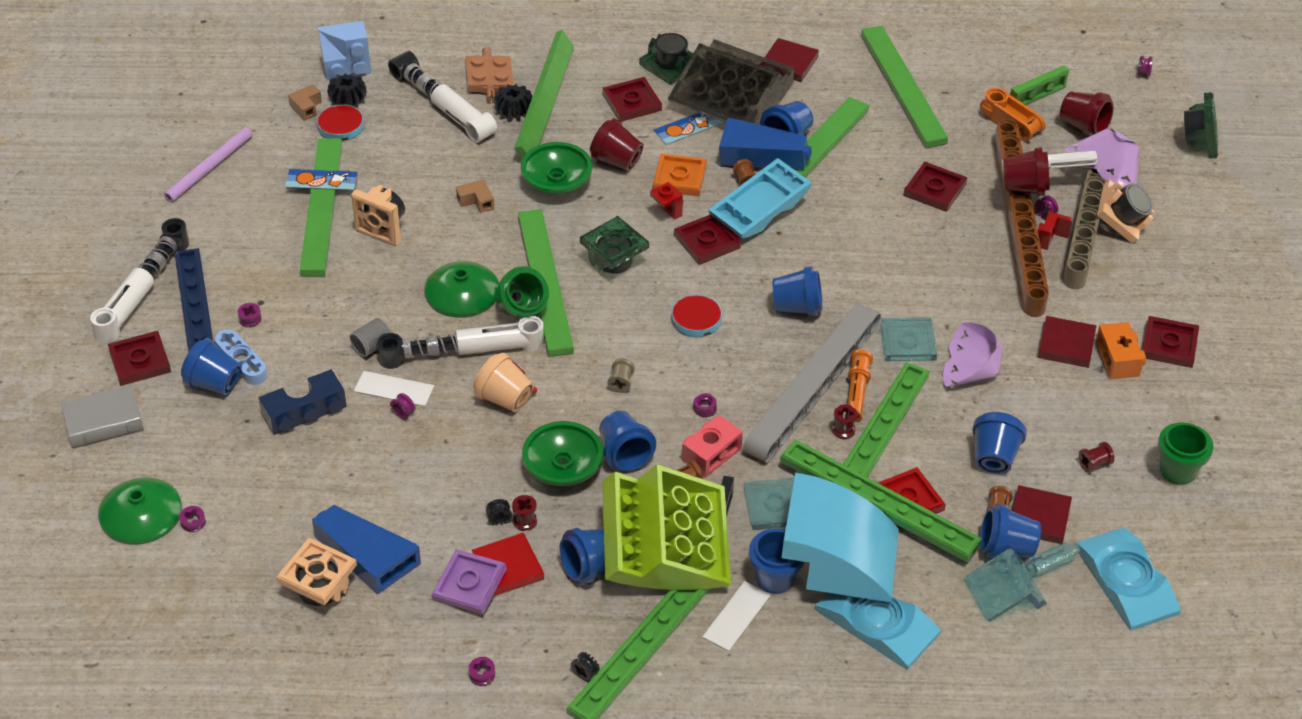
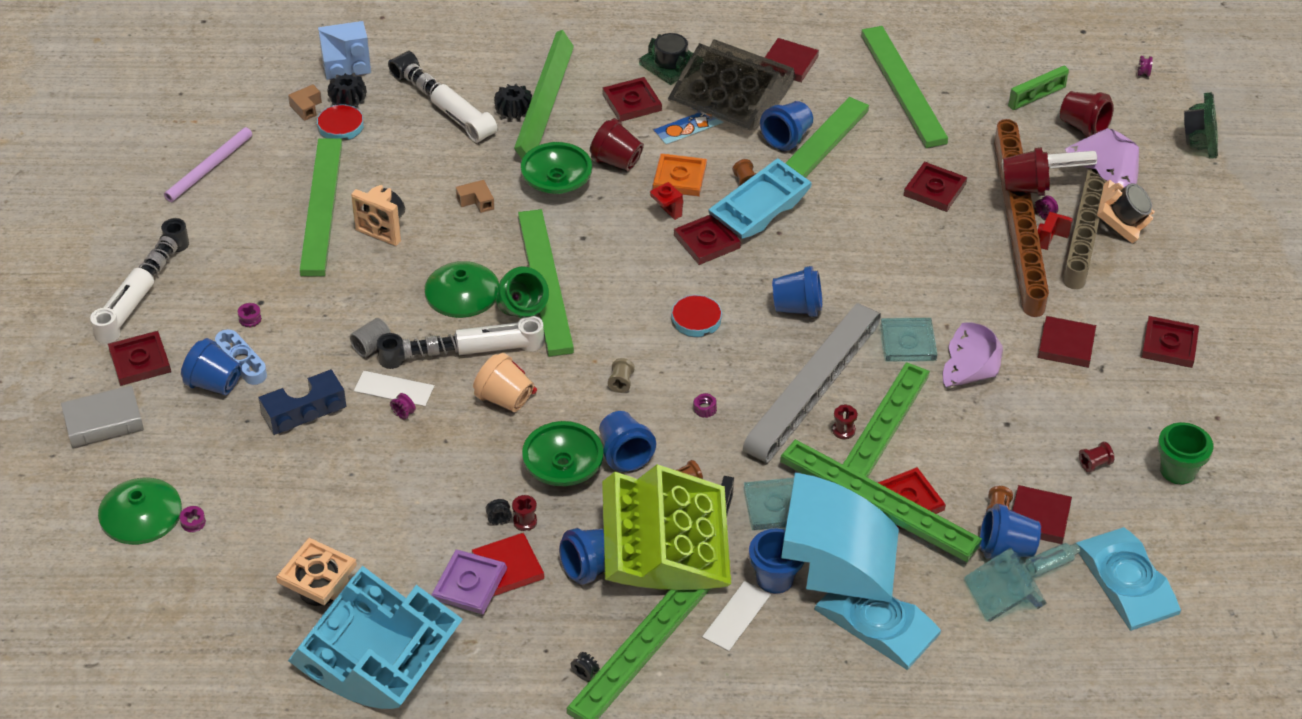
(193, 296): dark blue tile -> none
(321, 179): sticker -> none
(375, 641): none -> medium azure slope
(379, 554): blue slope -> none
(487, 676): magenta bush -> none
(488, 73): nougat plate -> none
(615, 248): clear green piece -> none
(712, 445): coral brick -> none
(762, 145): blue slope -> none
(859, 376): orange pin -> none
(997, 441): blue piece -> none
(1001, 105): orange piece -> none
(1120, 350): orange brick -> none

